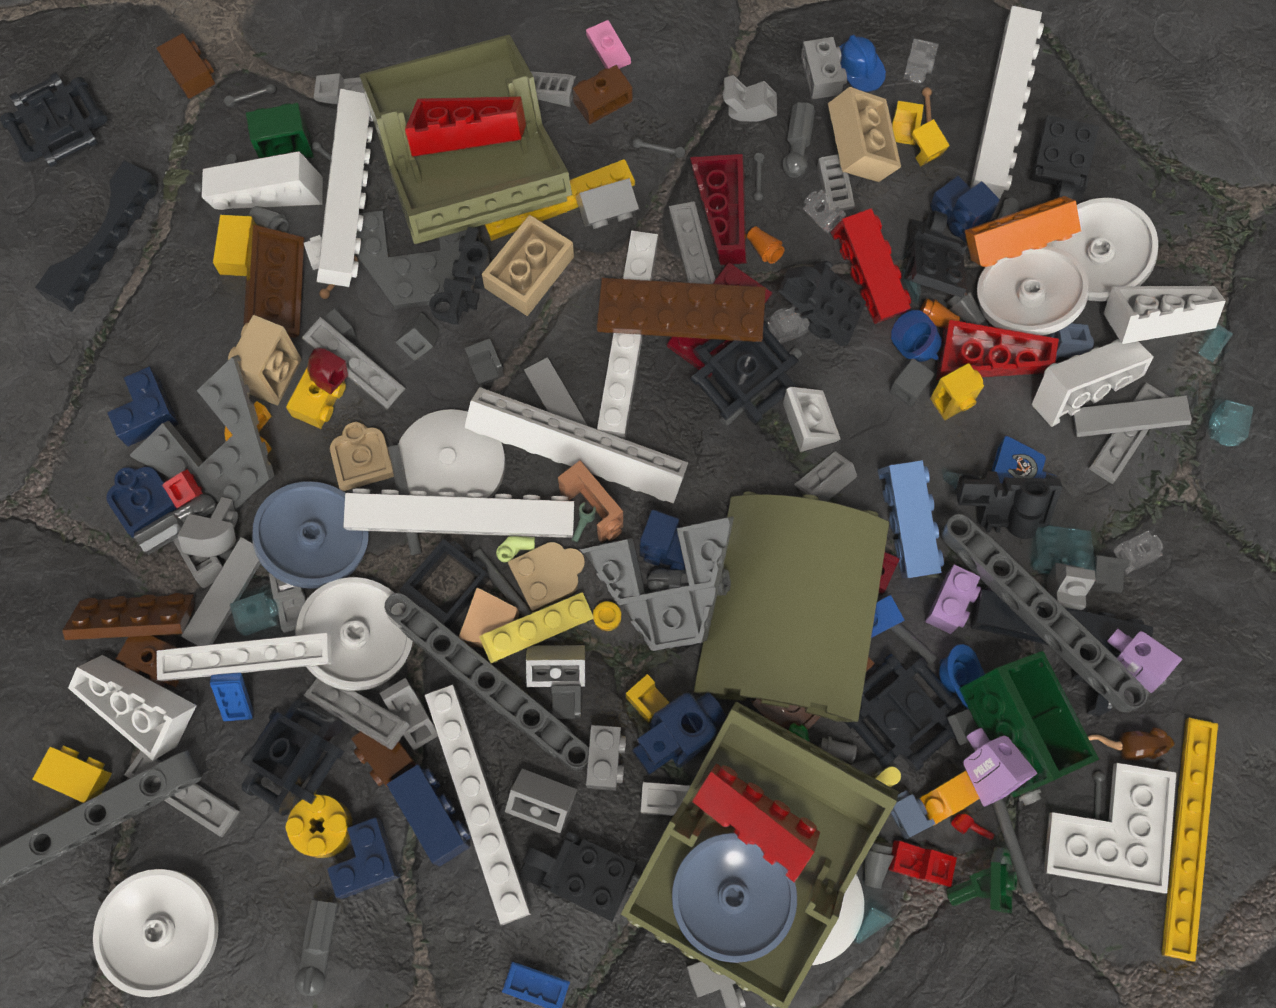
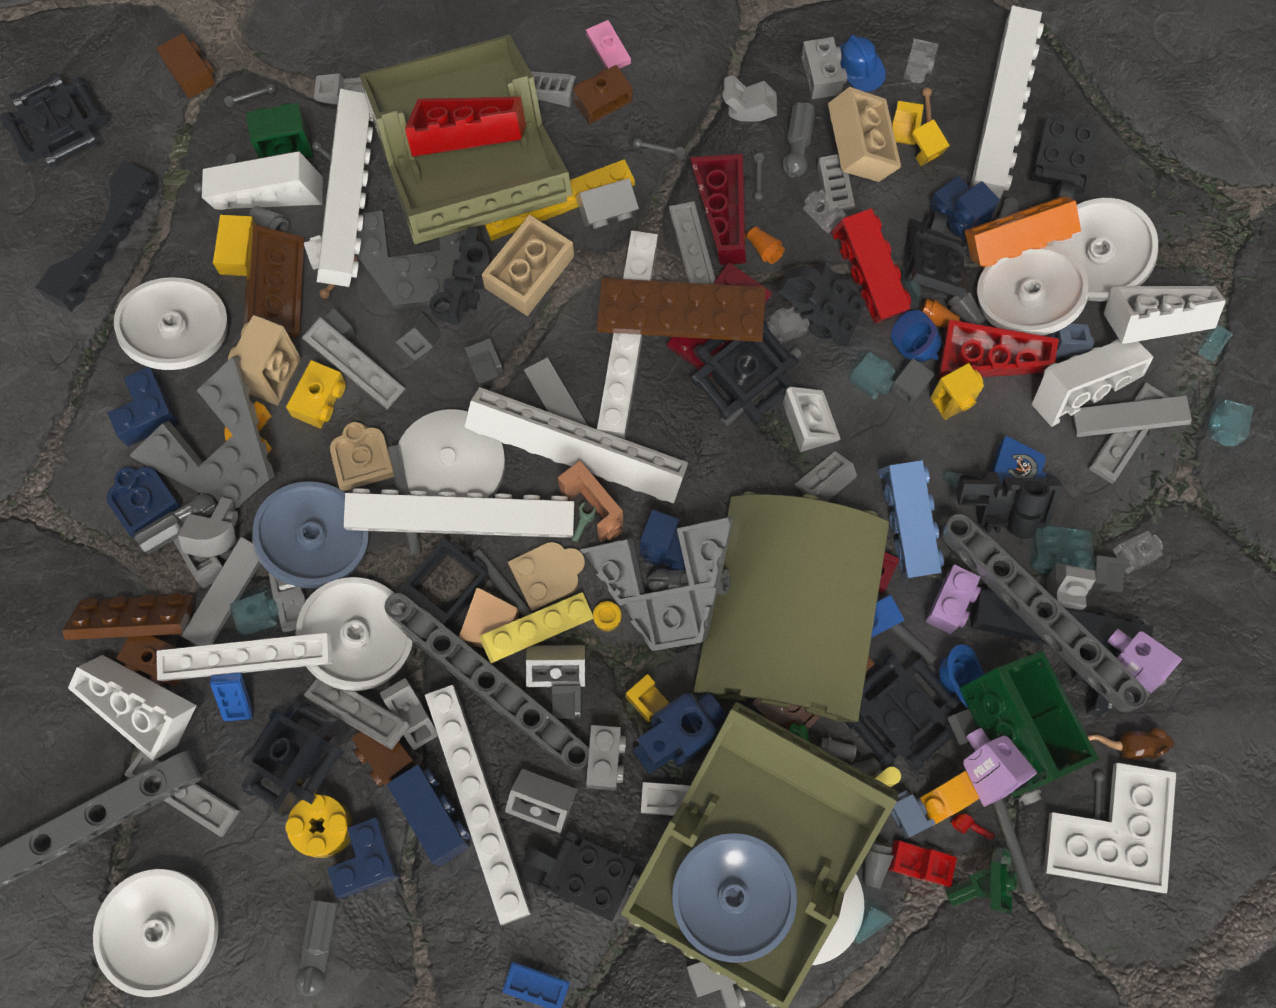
(71, 775): yellow brick -> none
(170, 323): none -> white dish
(182, 488): red tile -> none
(326, 369): dark red brick -> none
(513, 545): yellowish green arm -> none
(758, 819): red wedge -> none
(873, 376): none -> clear light blue brick
(1190, 840): yellow tile -> none

